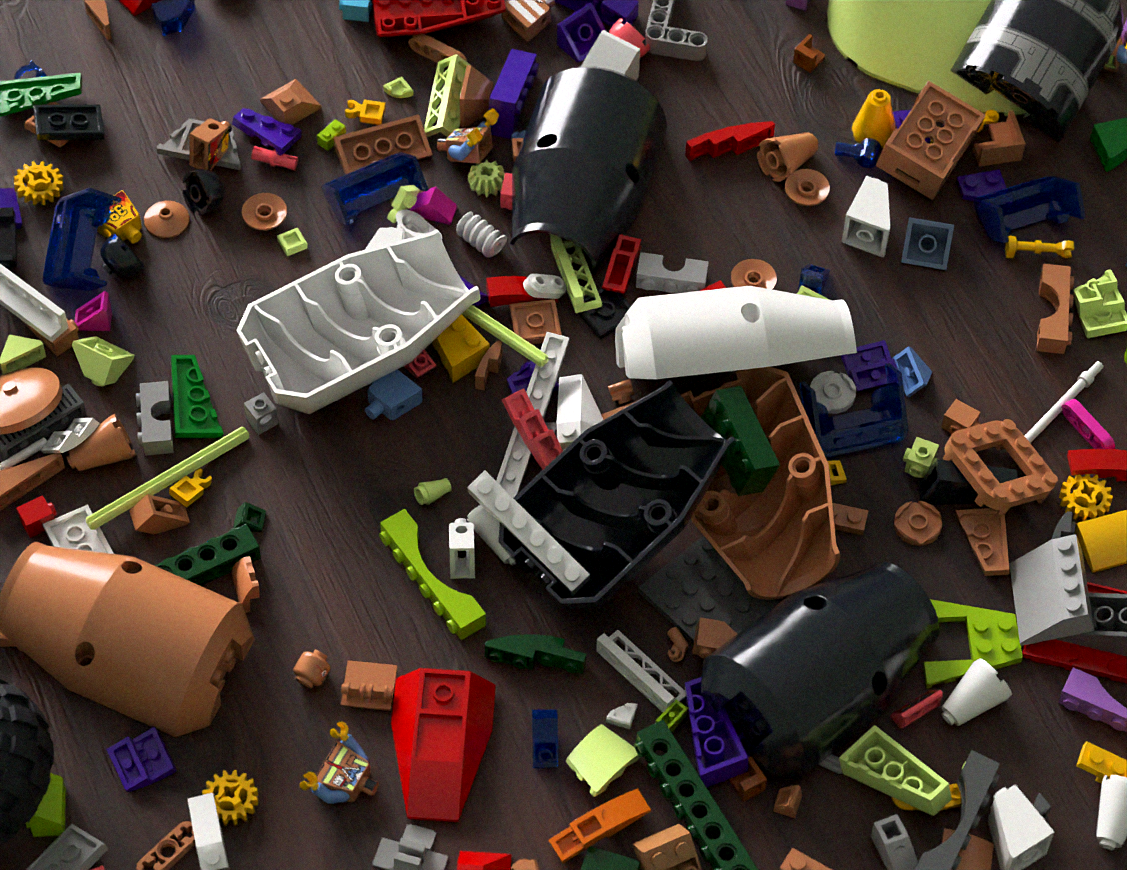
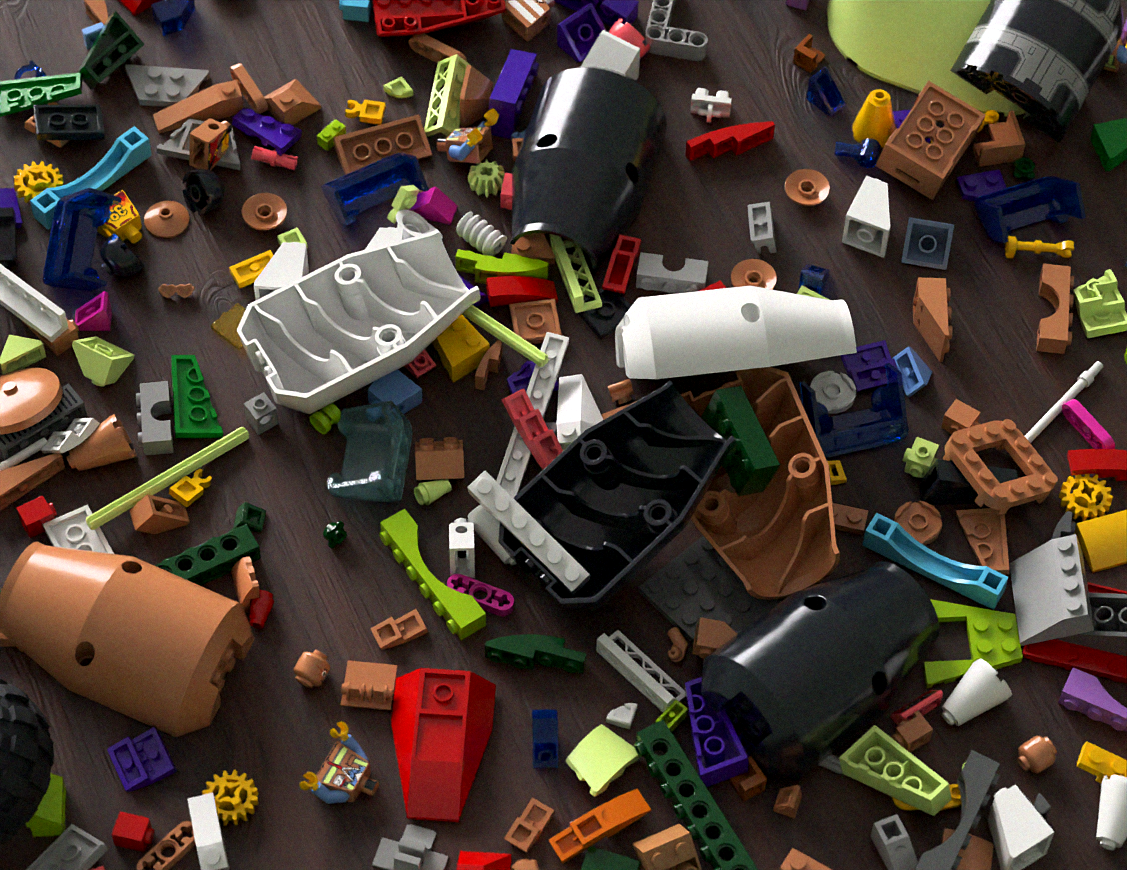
(91, 33): none -> light blue tile
(110, 50): none -> dark green wedge
(123, 156): none -> medium azure arch
(132, 832): none -> red brick
(163, 84): none -> light grey wing
(182, 290): none -> nougat piece
(212, 103): none -> nougat slope
(228, 323): none -> clear yellow piece
(249, 88): none -> nougat beam
(249, 270): none -> yellow plate
(260, 609): none -> red cone
(285, 267): none -> white slope
(325, 418): none -> lime wheel
(334, 533): none -> dark green plate
(374, 453): none -> clear light blue windscreen
(399, 631): none -> nougat slope
(439, 459): none -> nougat slope
(499, 595): none -> dark pink beam
(509, 265): none -> lime slope
(530, 825): none -> nougat slope
(534, 247): none -> nougat wing
(544, 286): white plate -> none
(711, 105): none -> white hips
(762, 226): none -> light grey hinge
(785, 154): nougat cone -> none
(824, 92): none -> clear blue slope
(913, 733): none -> nougat brick
(932, 314): none -> nougat slope
(972, 581): none -> medium azure arch
(1024, 168): none -> dark green plate
(1036, 754): none -> nougat head

